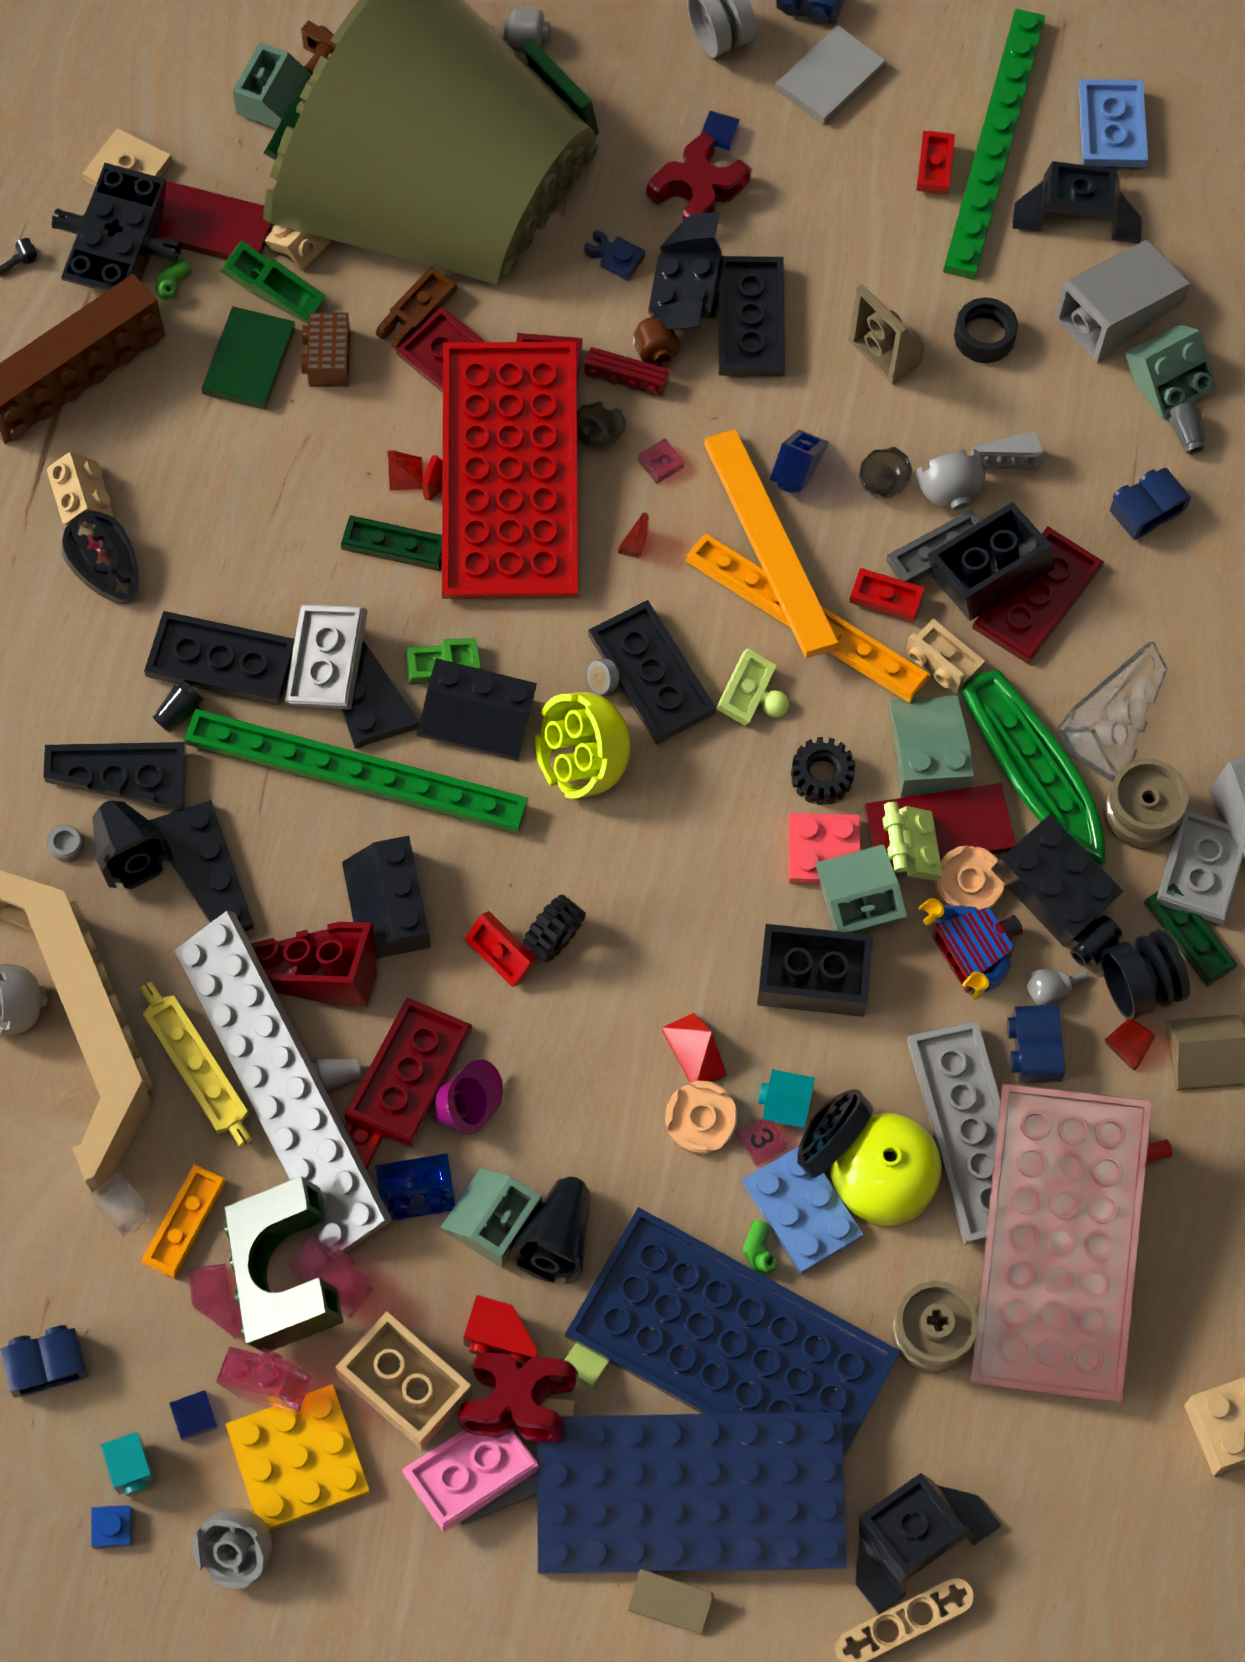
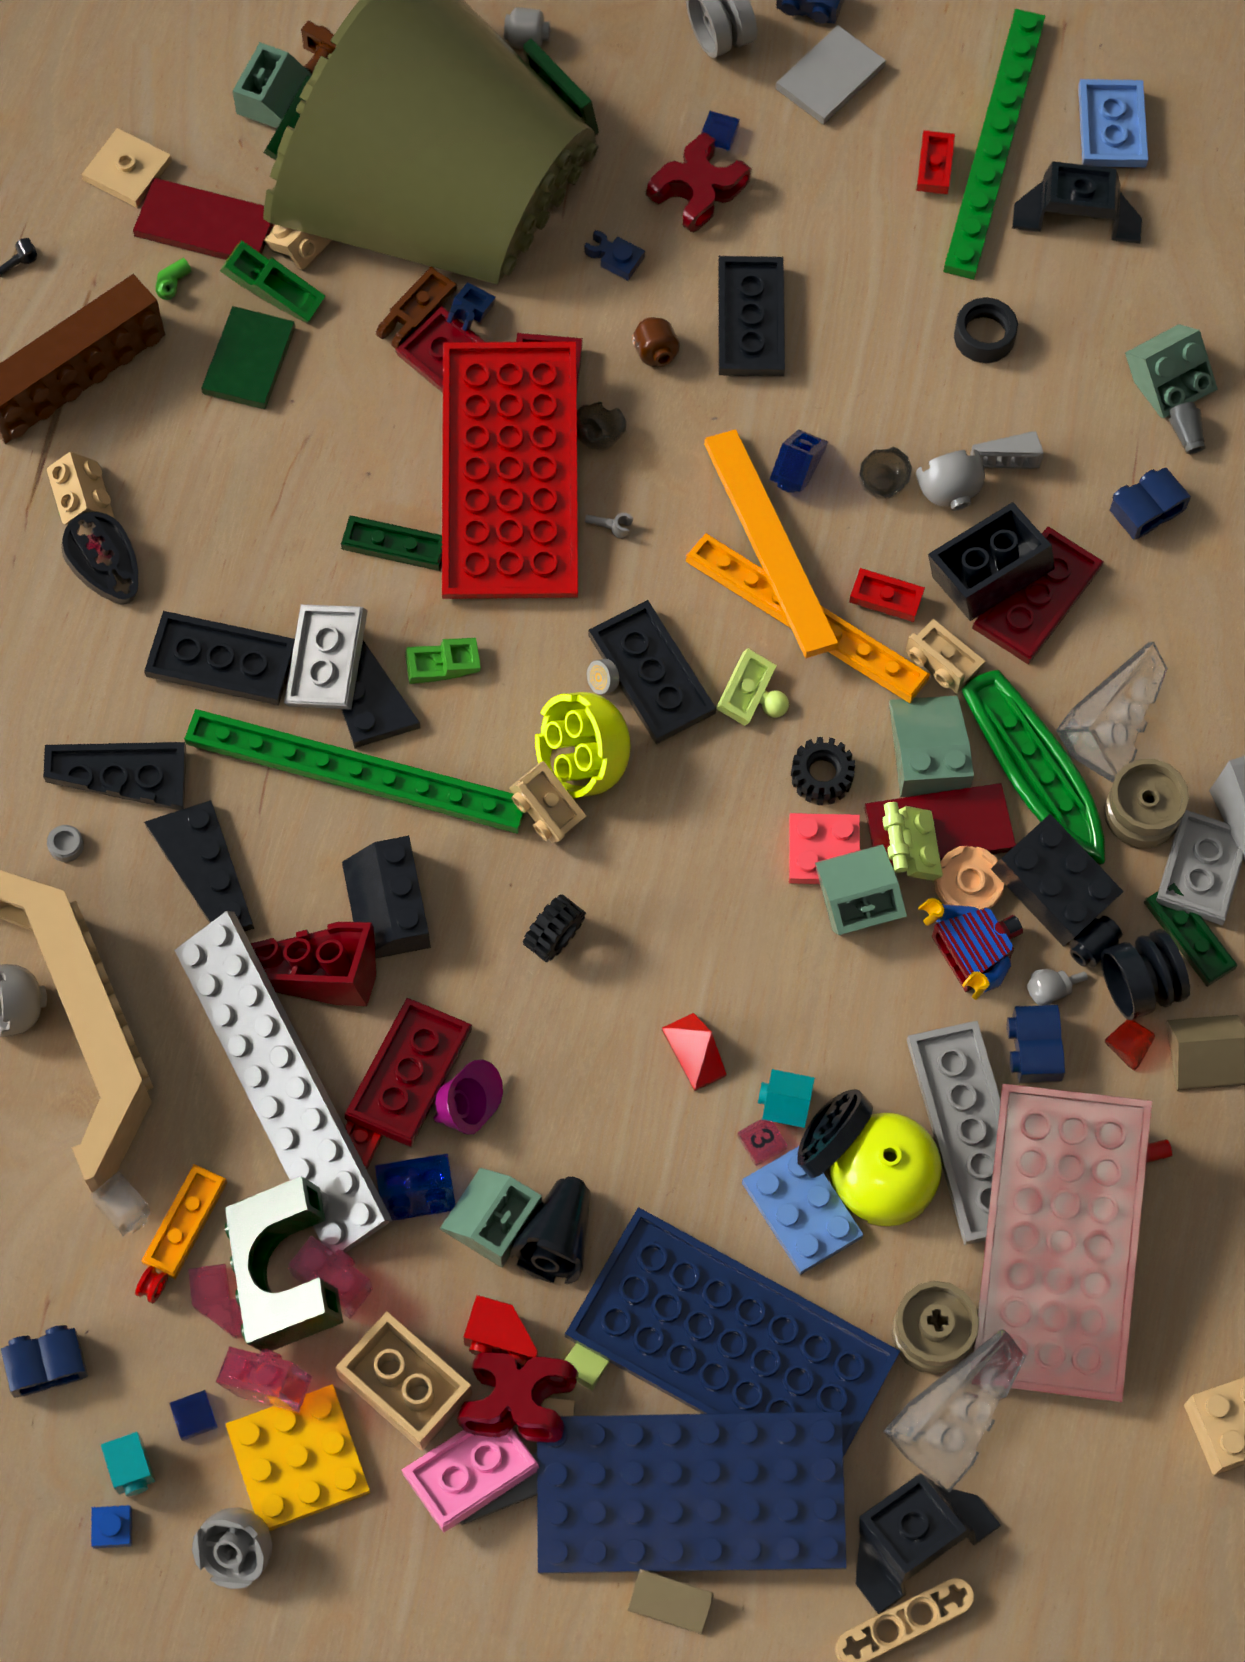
(117, 229): black slope -> none
(127, 845): black cone -> none
(151, 1284): none -> red bush
(177, 705): black cone -> none
(195, 1064): light yellow plate -> none
(327, 349): reddish brown brick -> none
(337, 1071): light grey cone -> none
(404, 471): clear red slope -> none
(433, 478): red slope -> none
(470, 305): none -> dark blue plate
(476, 709): black slope -> none
(500, 949): red plate -> none
(546, 802): none -> tan bracket
(613, 524): none -> light grey hand
(626, 371): dark red piece -> none
(635, 539): clear red slope -> none
(660, 461): clear pink tile -> none
(688, 274): black piece -> none
(701, 1117): light nougat tile -> none
(755, 1250): bright green arm -> none
(815, 970): black brick -> none
(883, 337): dark tan slope -> none
(912, 559): dark grey plate -> none
(950, 1416): none -> clear wedge
(1119, 298): light grey slope -> none

